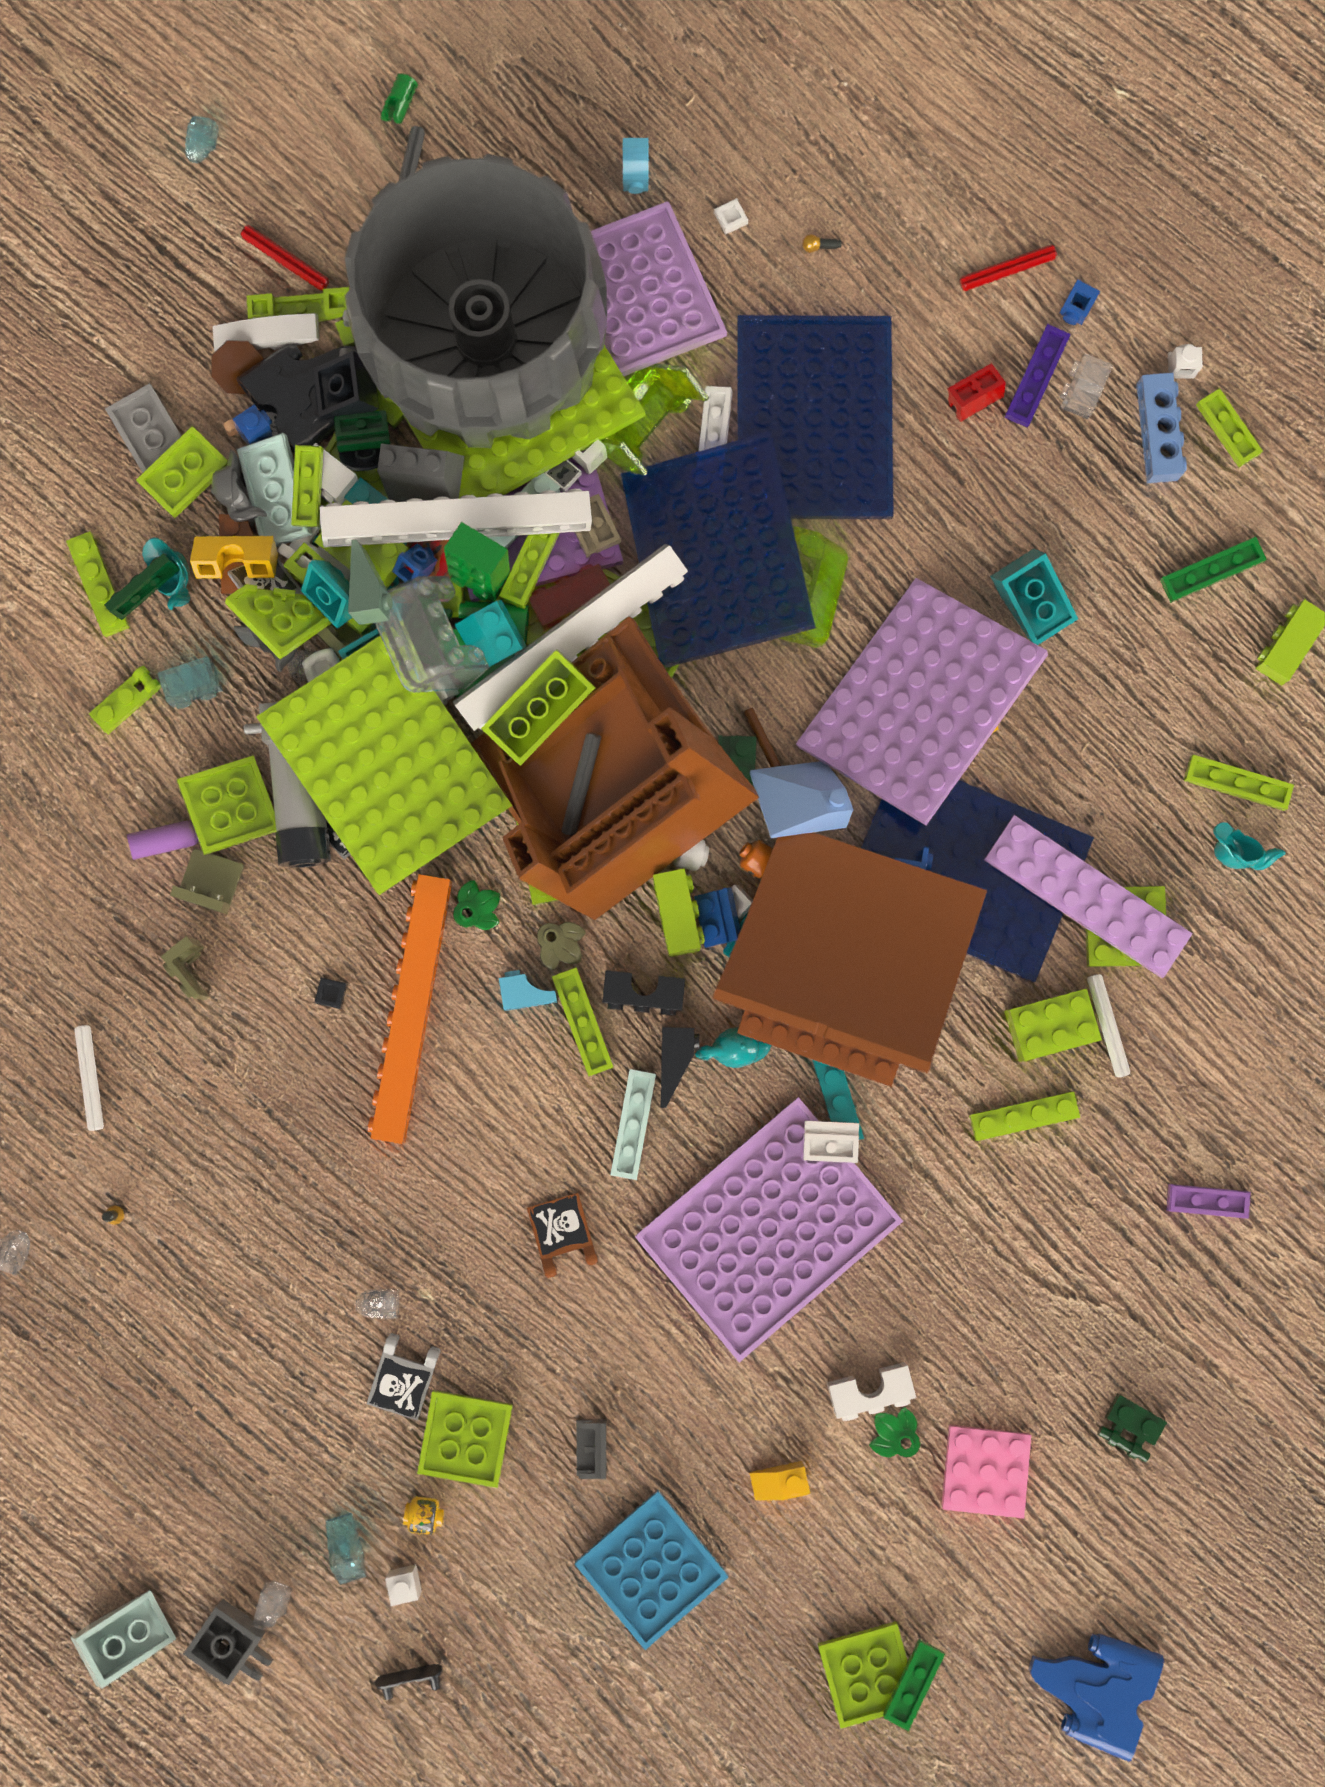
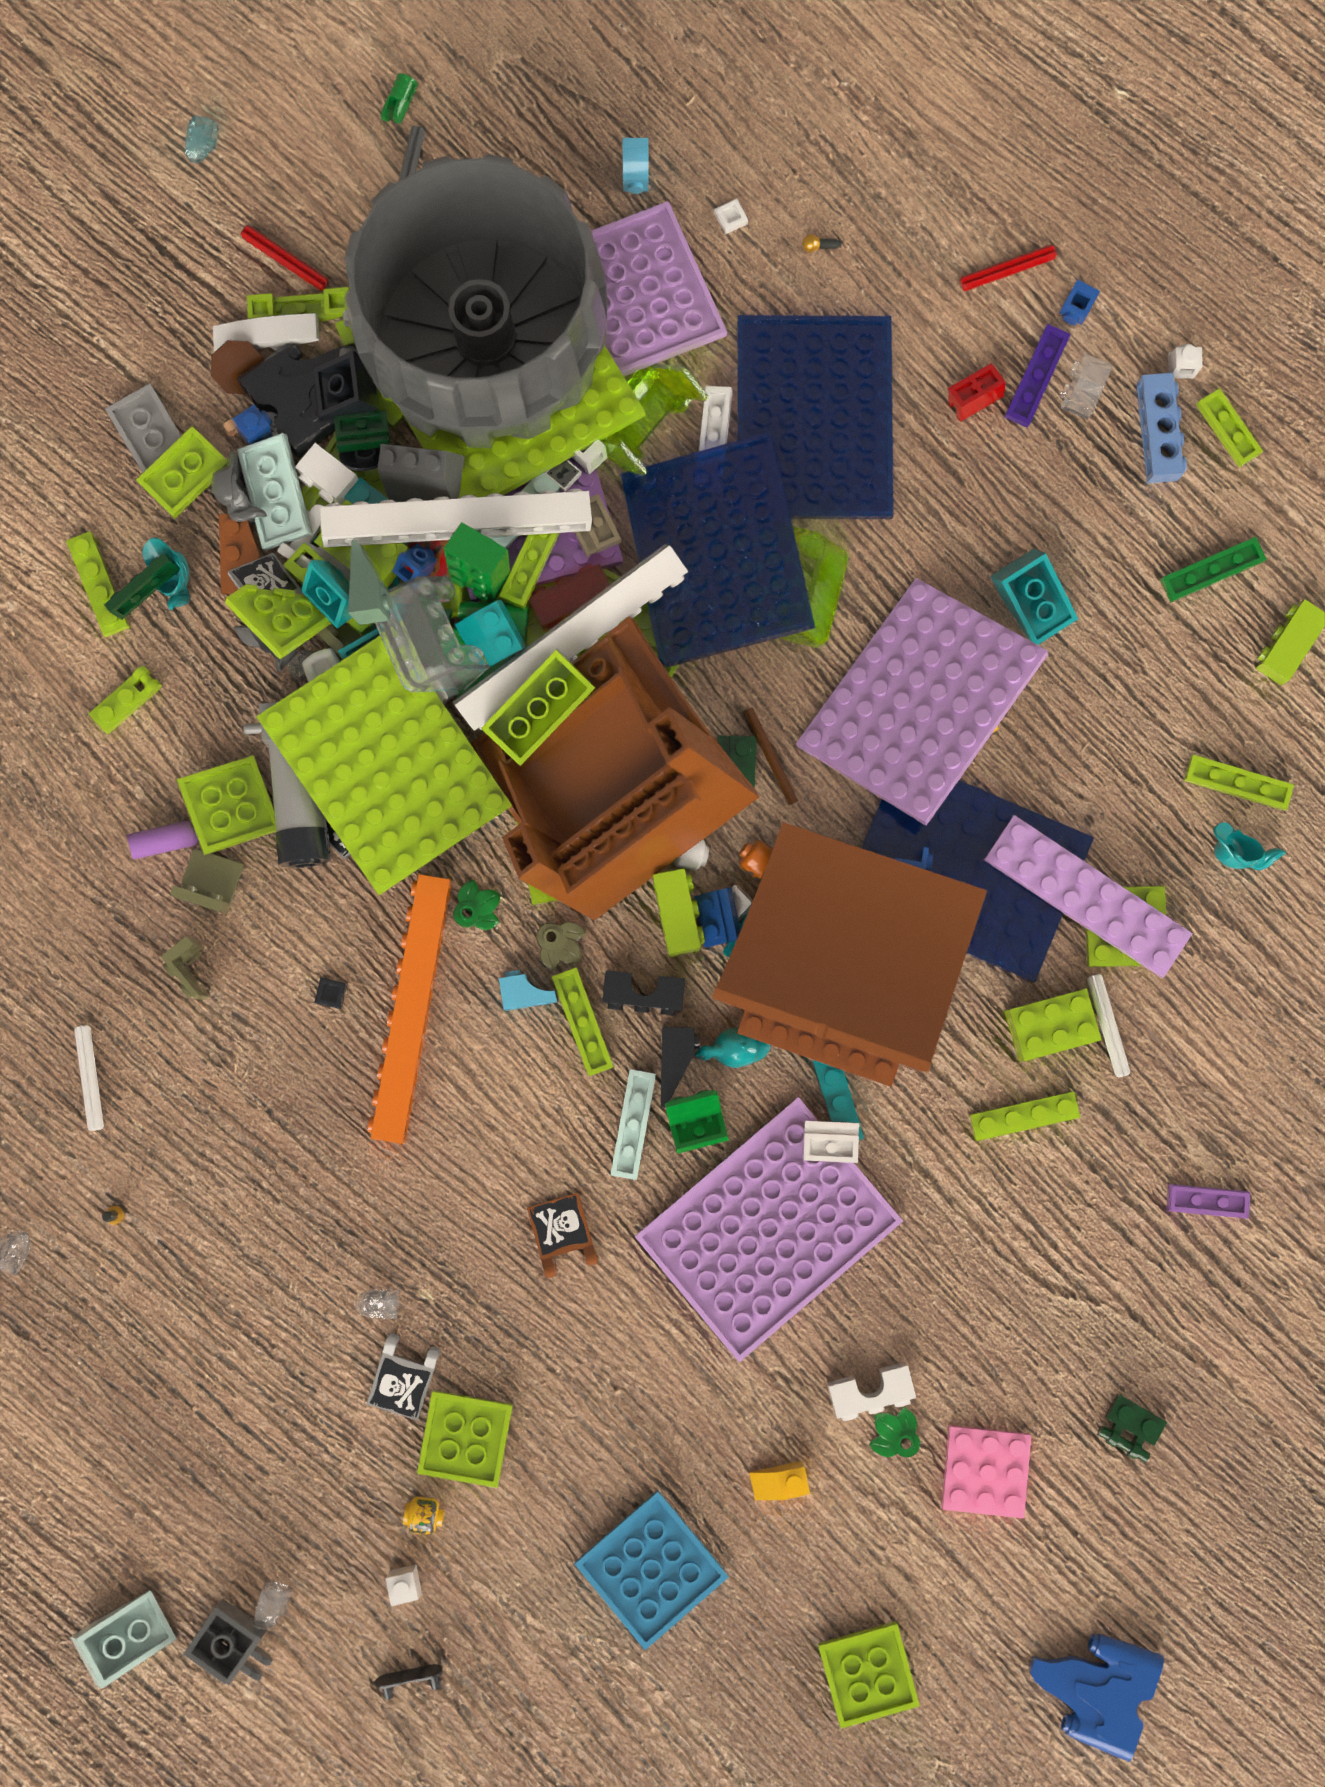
(190, 682): clear light blue brick -> none
(214, 553): yellow arch -> none
(307, 486): lime tile -> none
(345, 1549): clear light blue slope -> none
(581, 783): dark grey axle -> none
(591, 1449): dark grey hinge -> none
(696, 1121): none -> green bracket
(801, 799): light blue slope -> none
(913, 1685): green plate -> none

